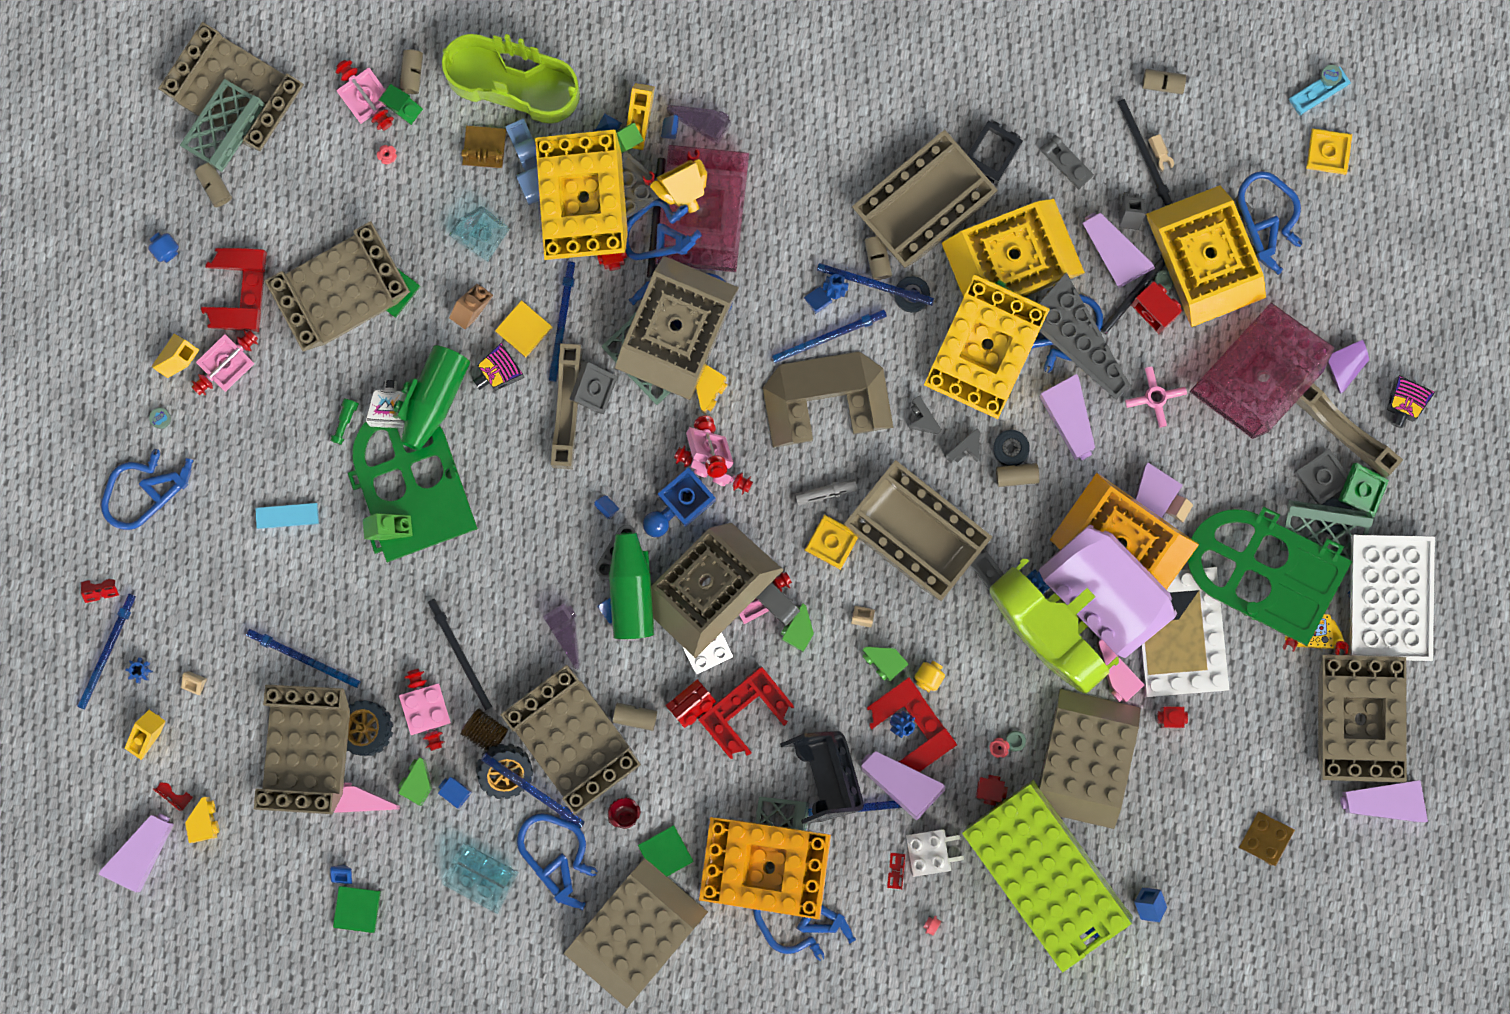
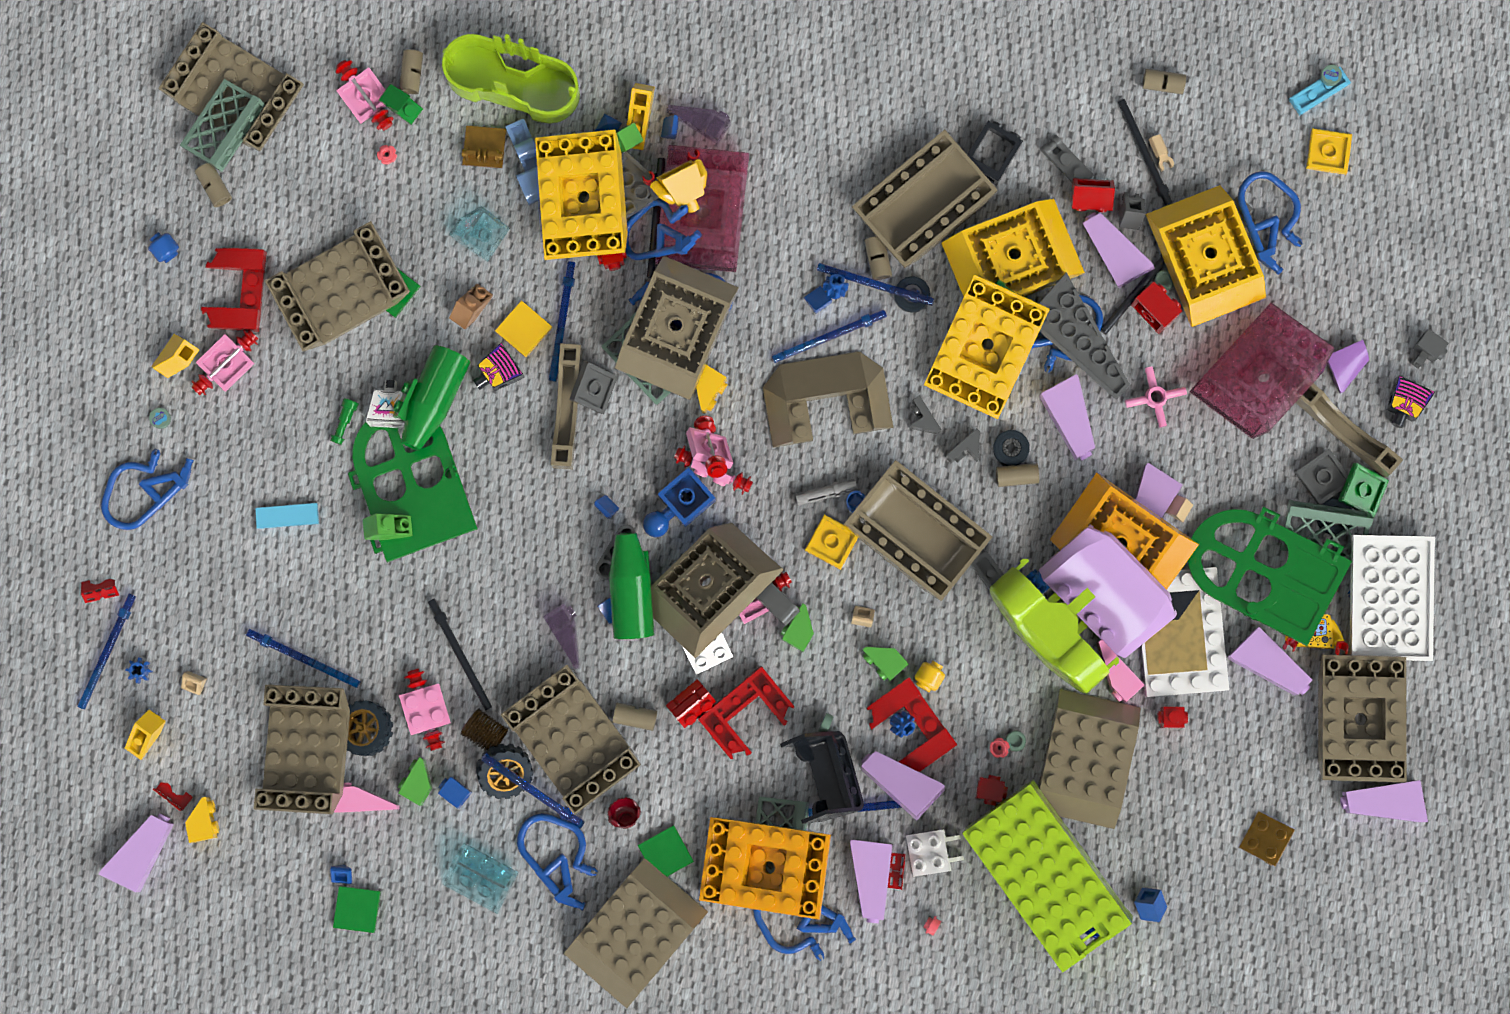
(827, 720): none -> sand green tile
(854, 500): none -> blue wheel
(871, 870): none -> lavender slope
(1092, 195): none -> red piece
(1266, 659): none -> lavender slope
(1429, 347): none -> dark grey brick

